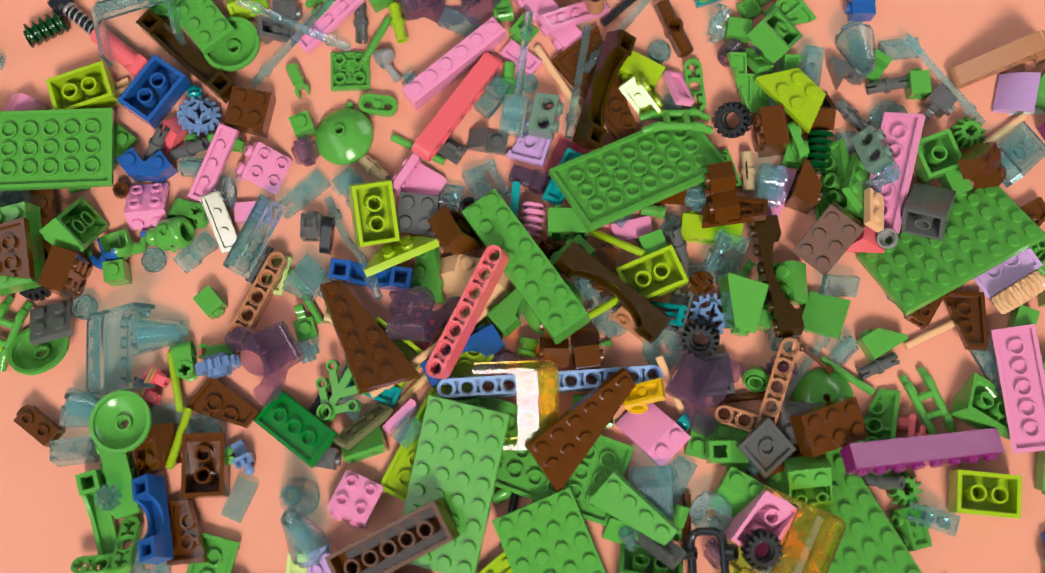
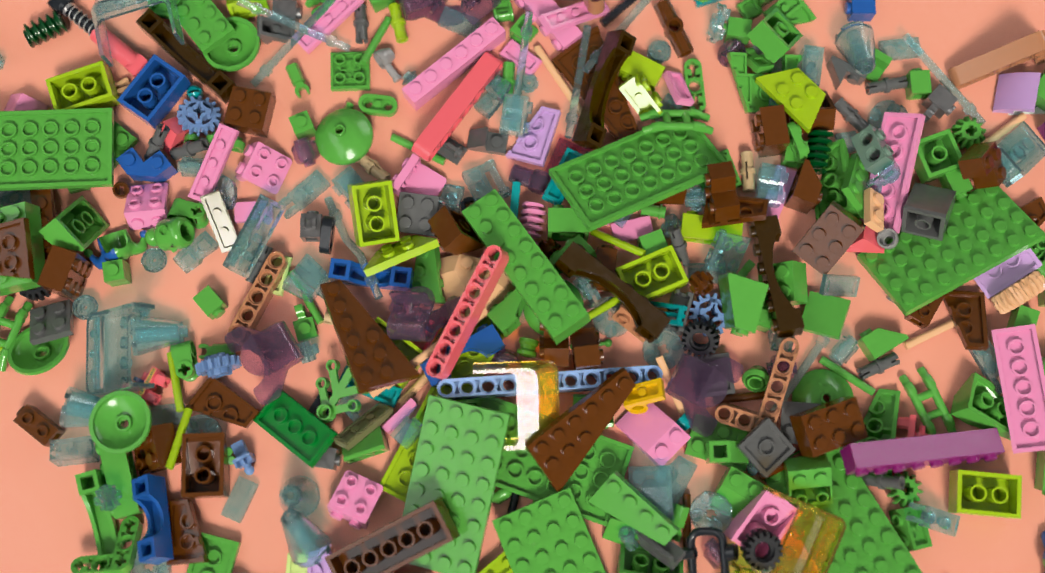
(540, 115): sand green brick -> none
(744, 119): black tyre -> none
(828, 369): reddish brown hinge -> none

